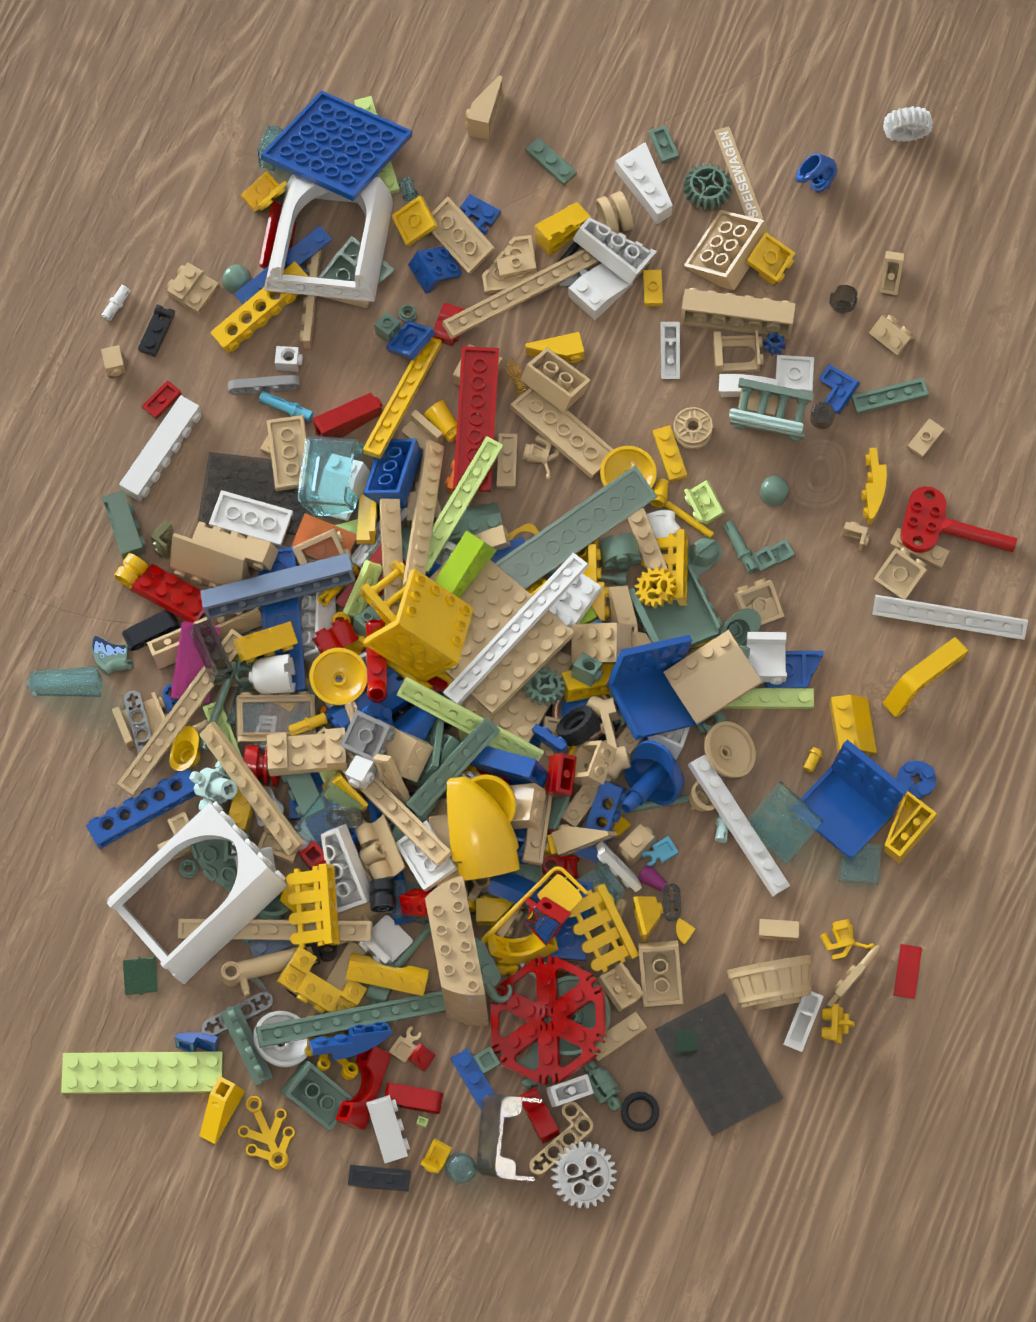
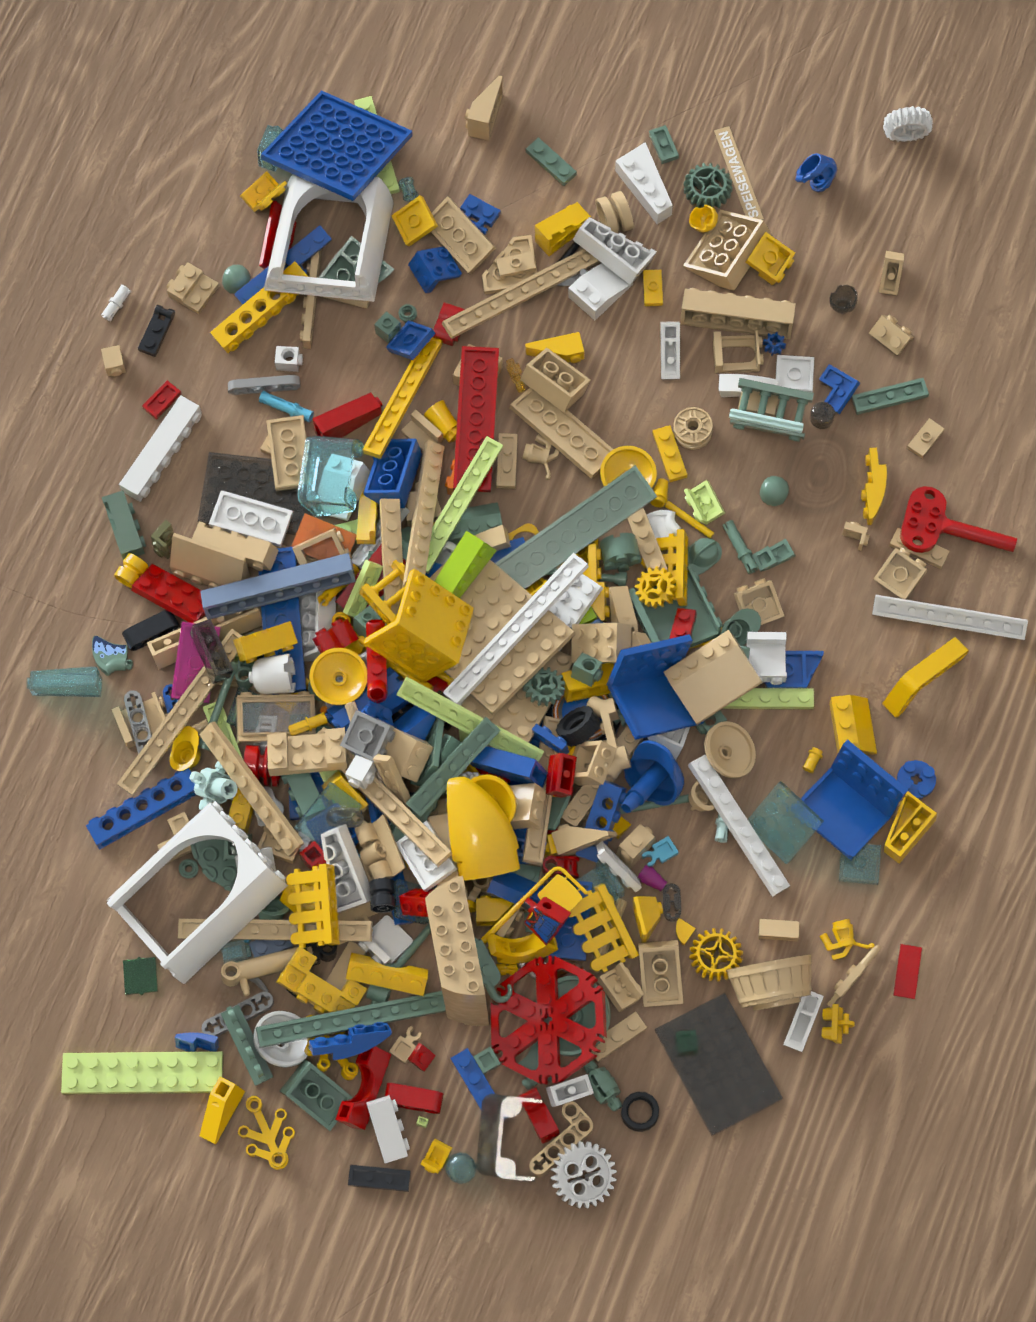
(236, 951): none -> clear light blue brick
(683, 622): none -> red plate
(703, 218): none -> yellow hair
(719, 938): none -> yellow gear

